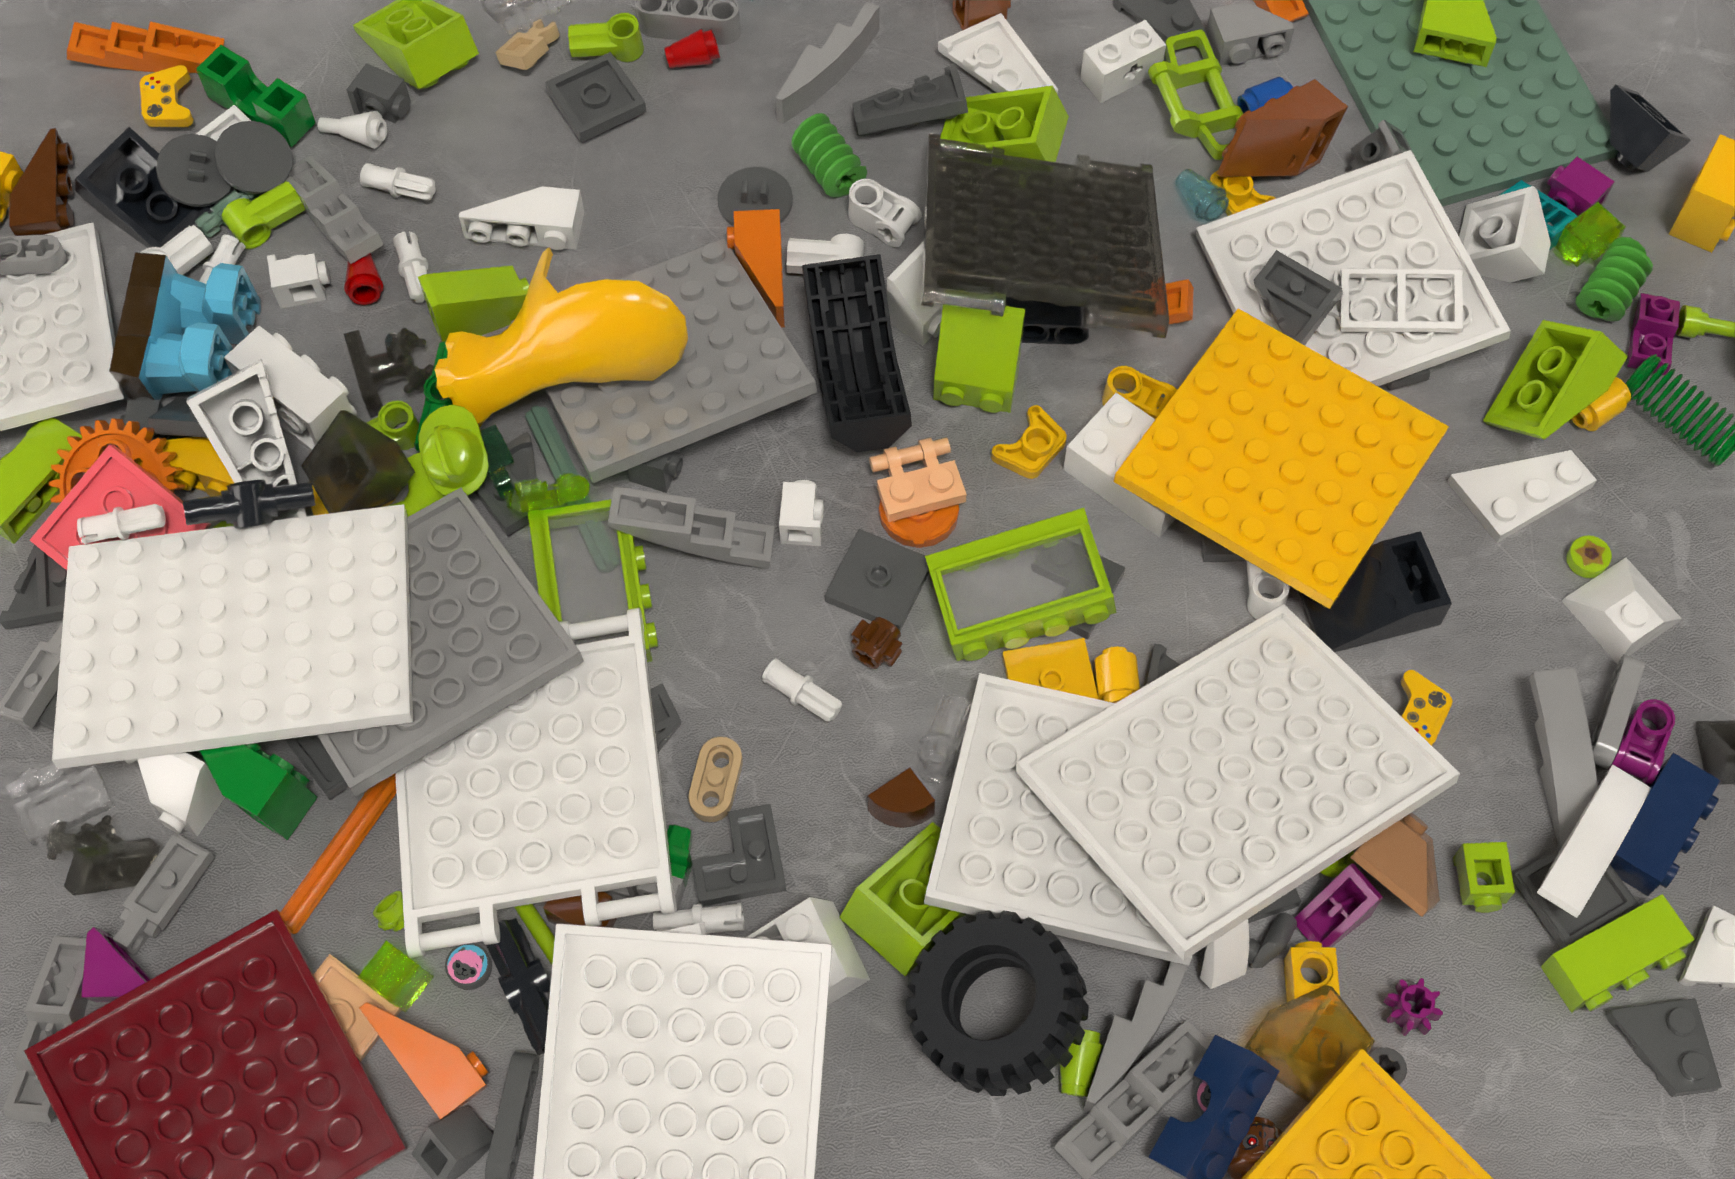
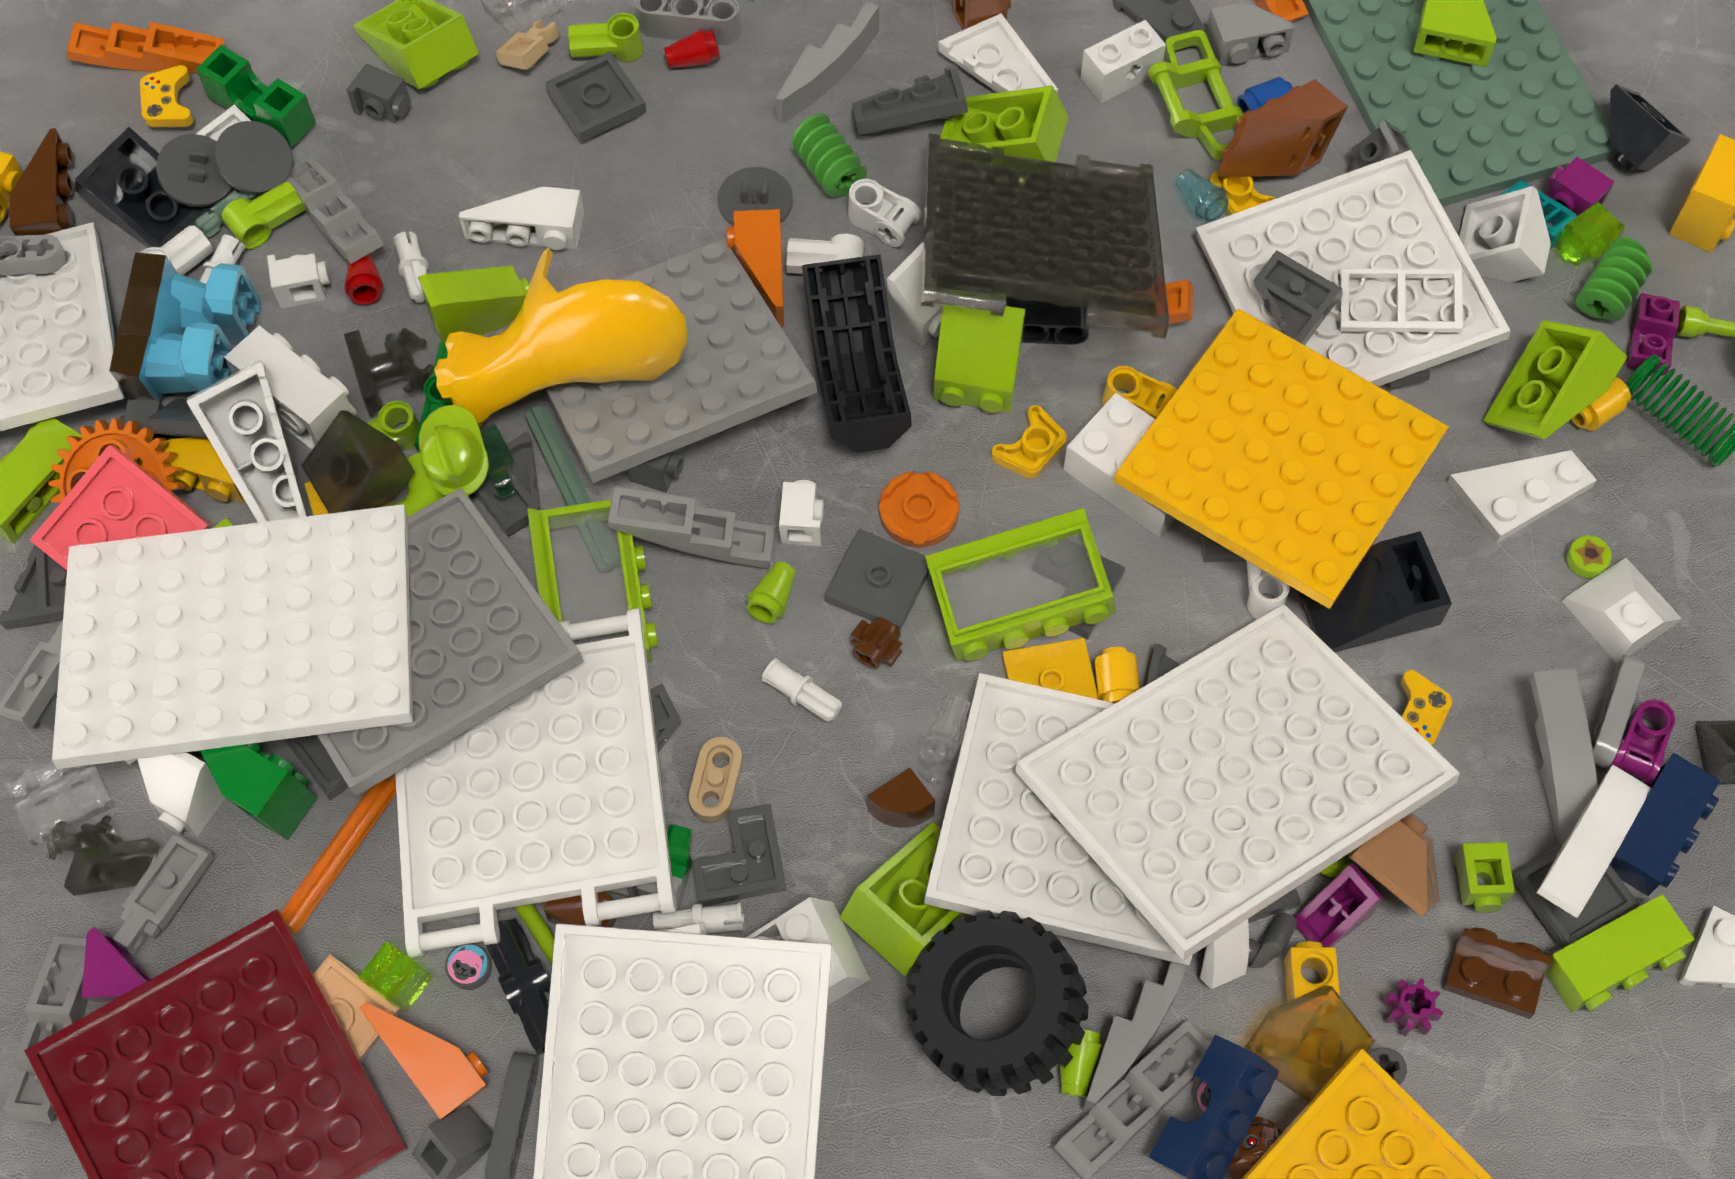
(120, 523): white axle -> none
(249, 503): black pin -> none
(363, 128): white cone -> none
(390, 912): lime plate -> none
(397, 182): white axle -> none
(537, 495): clear neon green plate -> none
(771, 594): none -> lime cone
(920, 489): light nougat plate -> none
(1496, 971): none -> reddish brown bracket
(1672, 1043): dark grey wing -> none

